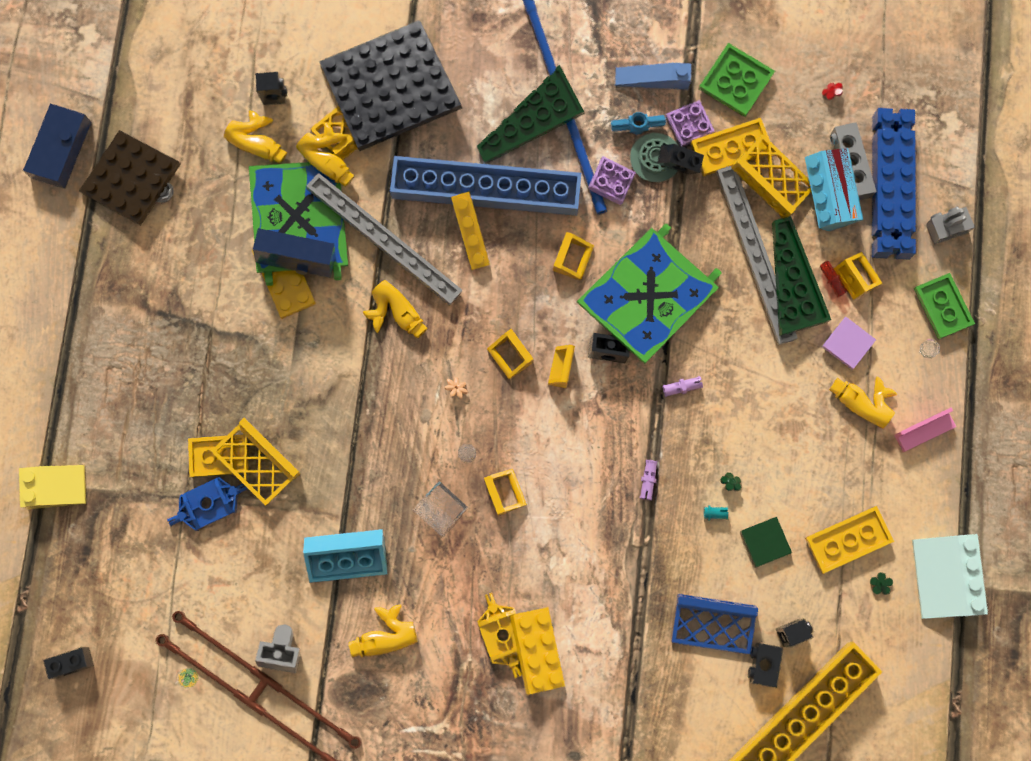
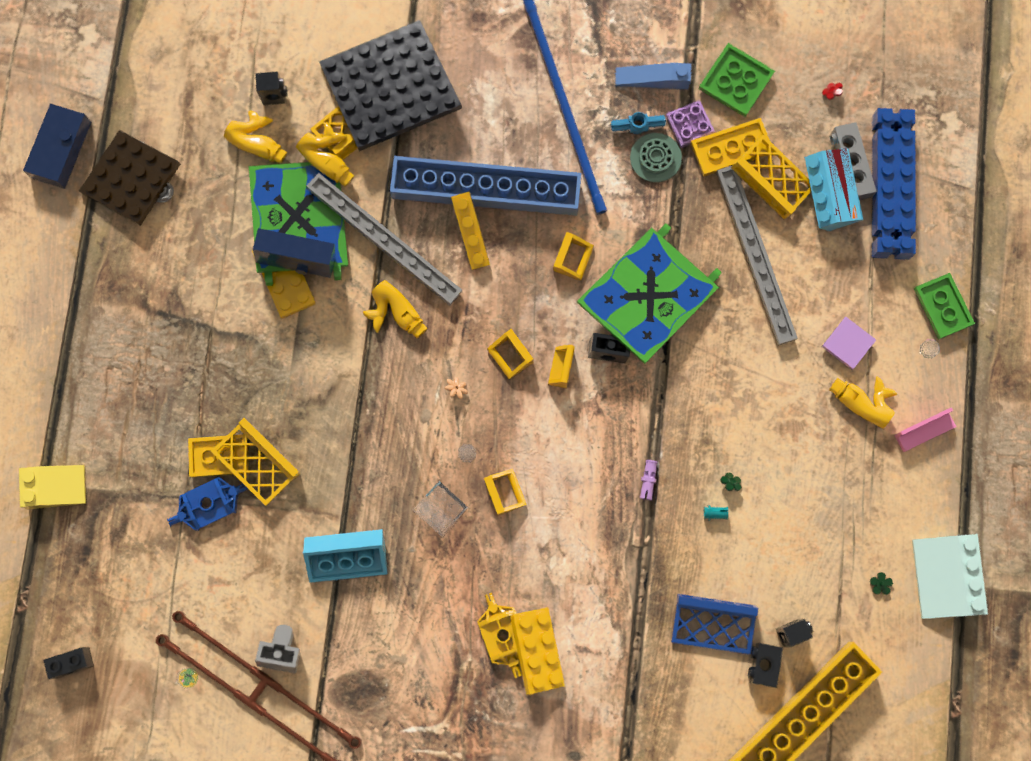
(380, 642): yellow piece -> none
(536, 115): dark green wing -> none
(611, 180): lavender tile -> none
(680, 159): black brick -> none
(682, 386): lavender pin -> none
(766, 542): dark green tile -> none
(797, 291): dark green wing -> none
(833, 279): clear red axle -> none
(849, 539): yellow plate -> none
(852, 278): yellow tile -> none
(950, 225): light grey brick -> none

